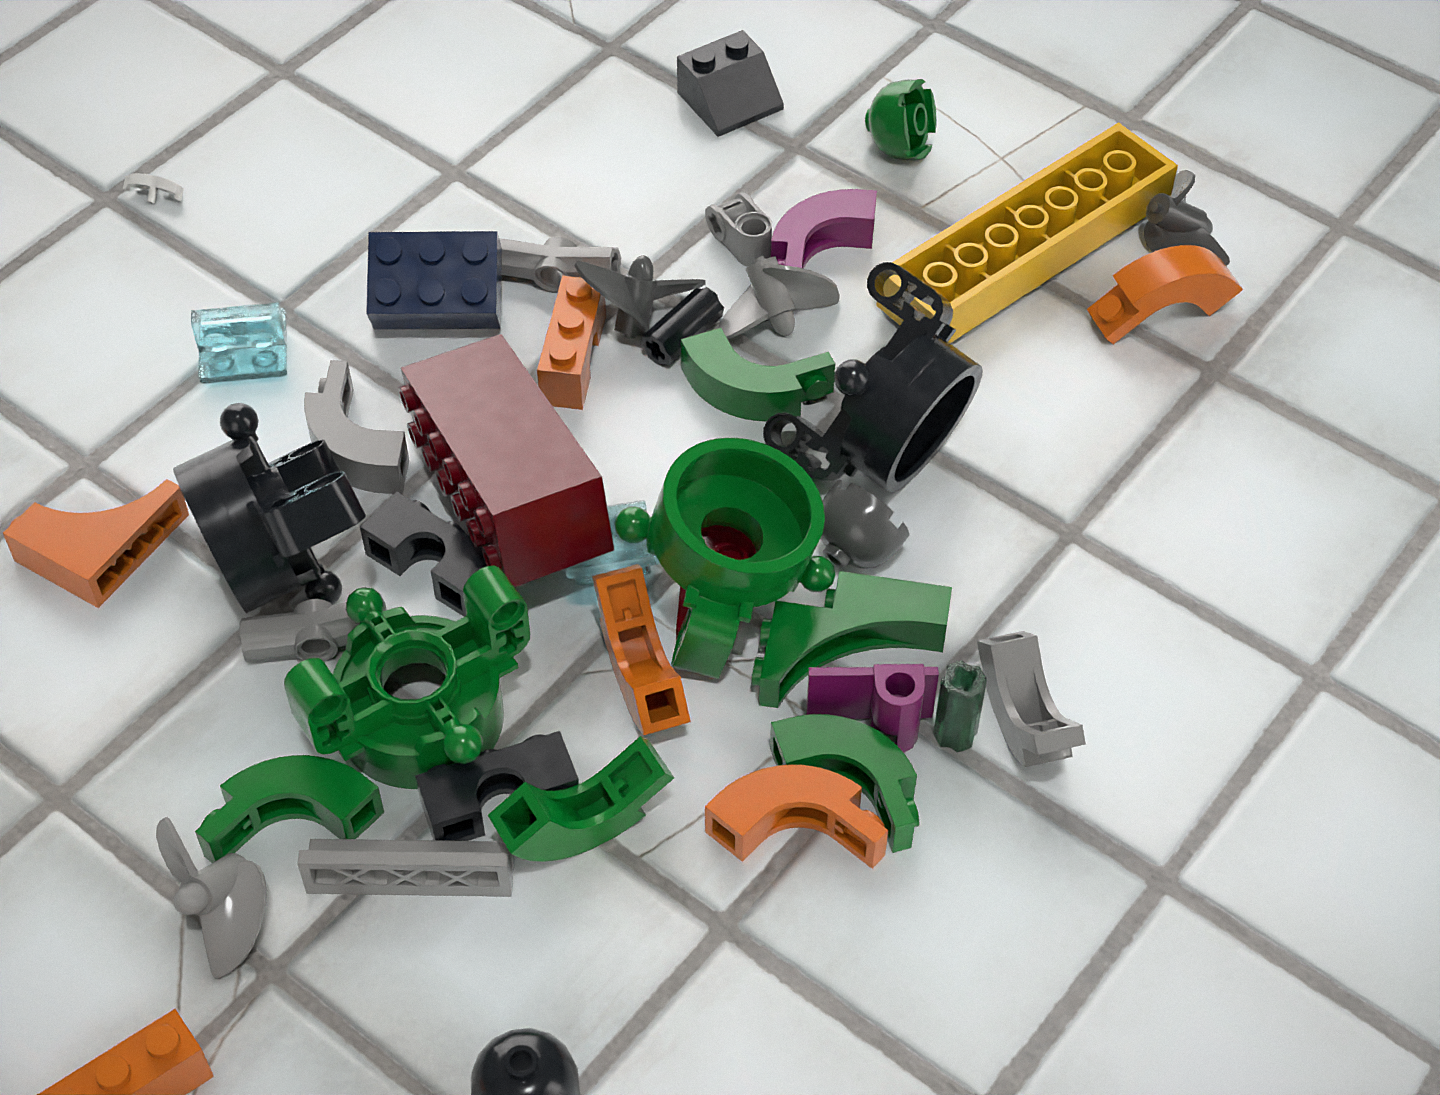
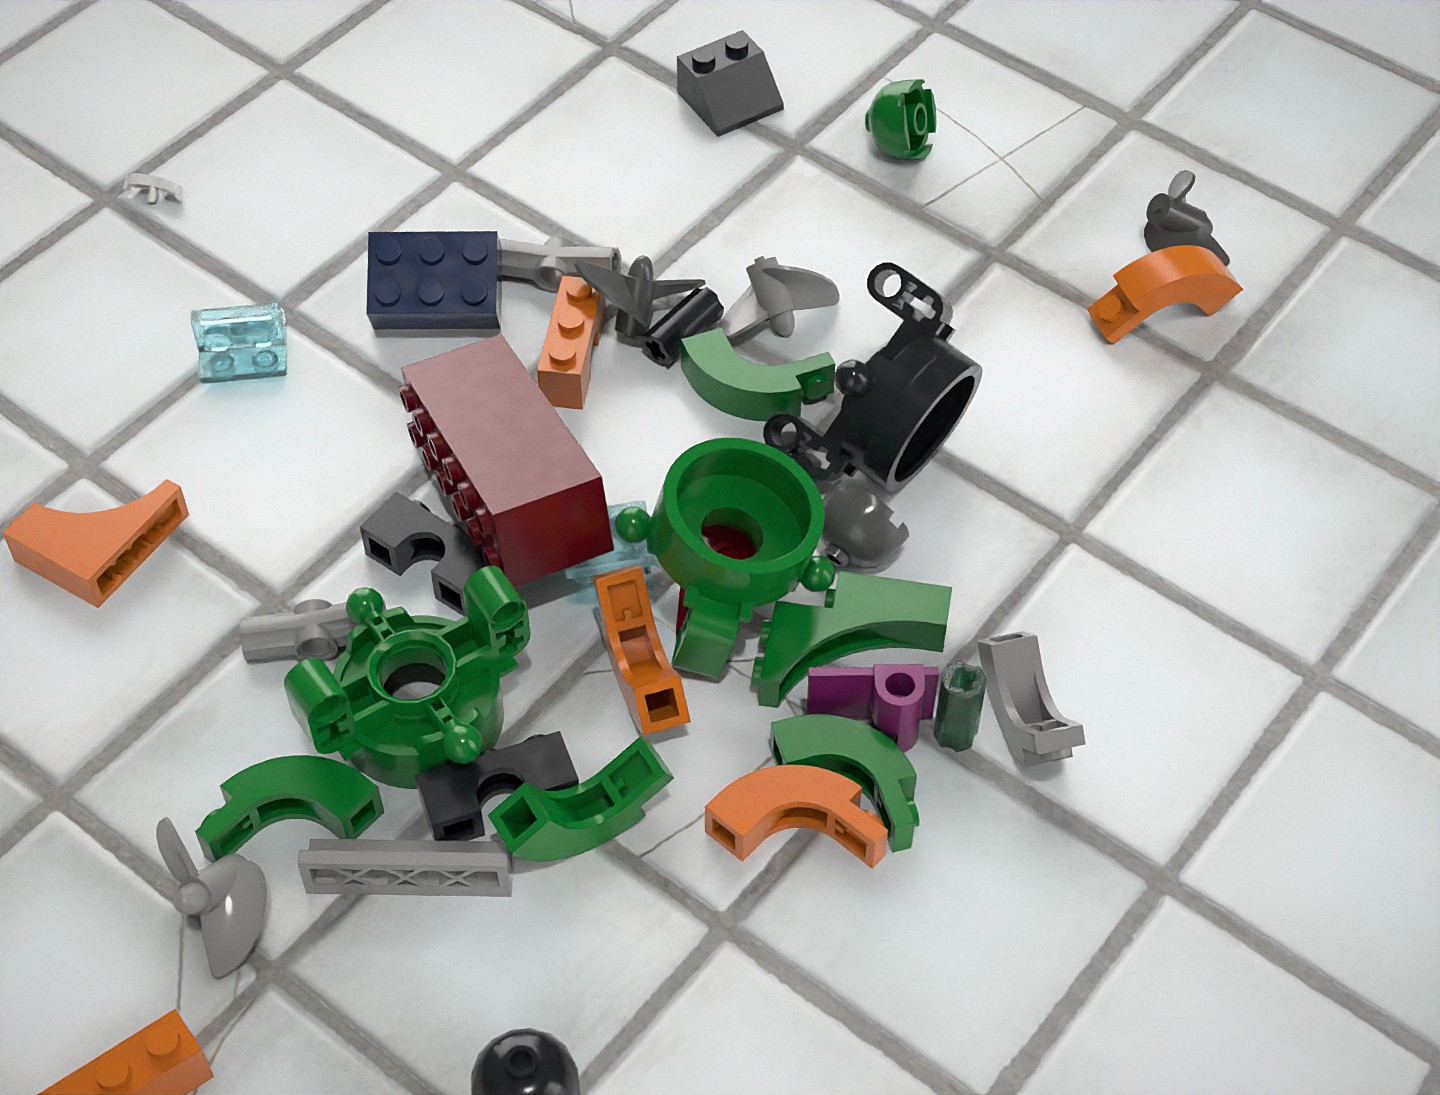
(268, 514): black piece -> none
(369, 457): light grey arch -> none
(741, 228): light grey piece -> none
(823, 223): arch -> none
(1037, 227): yellow brick -> none

